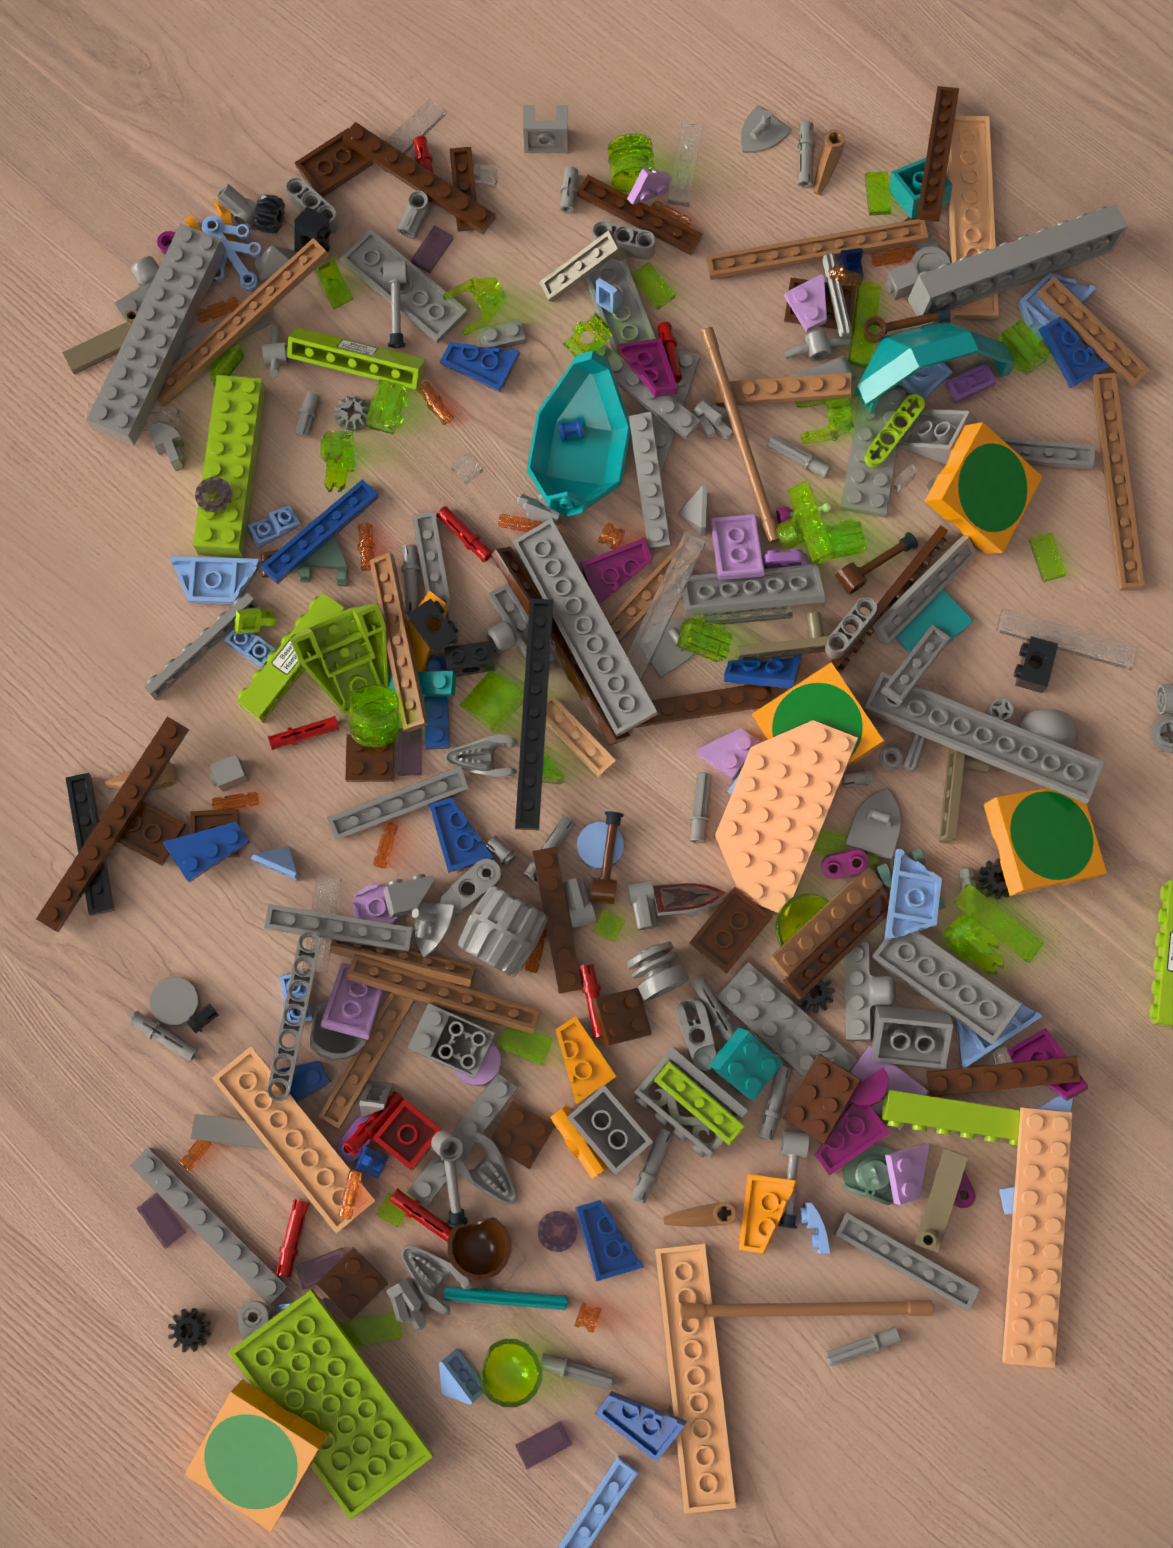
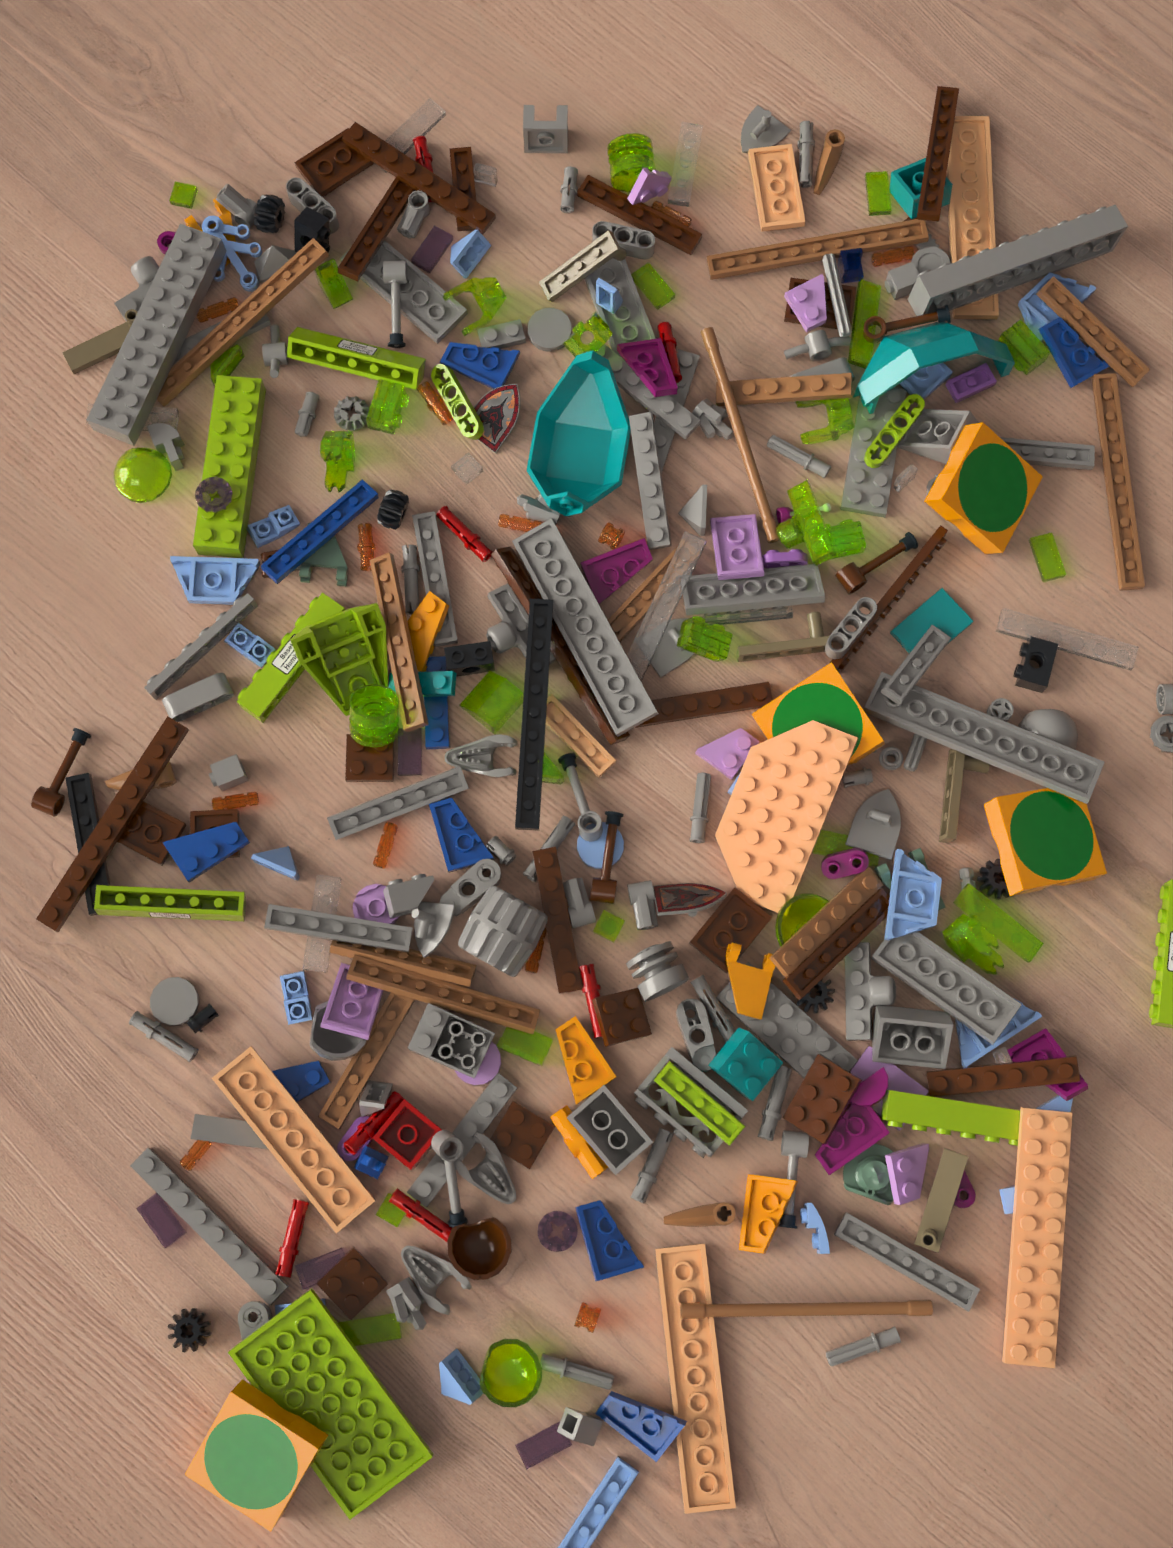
(48, 799): none -> reddish brown piece
(142, 474): none -> clear neon green cylinder
(170, 903): none -> lime brick
(183, 195): none -> clear neon green tile
(198, 697): none -> light grey beam
(251, 619): lime plate -> none
(294, 1003): light grey beam -> none
(302, 733): red pin -> none
(350, 1194): clear orange axle -> none
(375, 230): none -> reddish brown plate
(392, 509): none -> black gear
(435, 640): black brick -> none
(457, 401): none -> lime beam
(468, 252): none -> light blue slope
(499, 414): none -> shield
(506, 1298): teal axle -> none
(549, 329): none -> light grey tile
(569, 764): none -> light grey piece
(570, 430): blue bush -> none
(579, 1426): none -> light grey brick
(749, 983): none -> light orange flag
(766, 673): blue wing -> none
(776, 187): none -> light nougat plate
(845, 276): clear orange axle -> none
(924, 590): light grey plate -> none

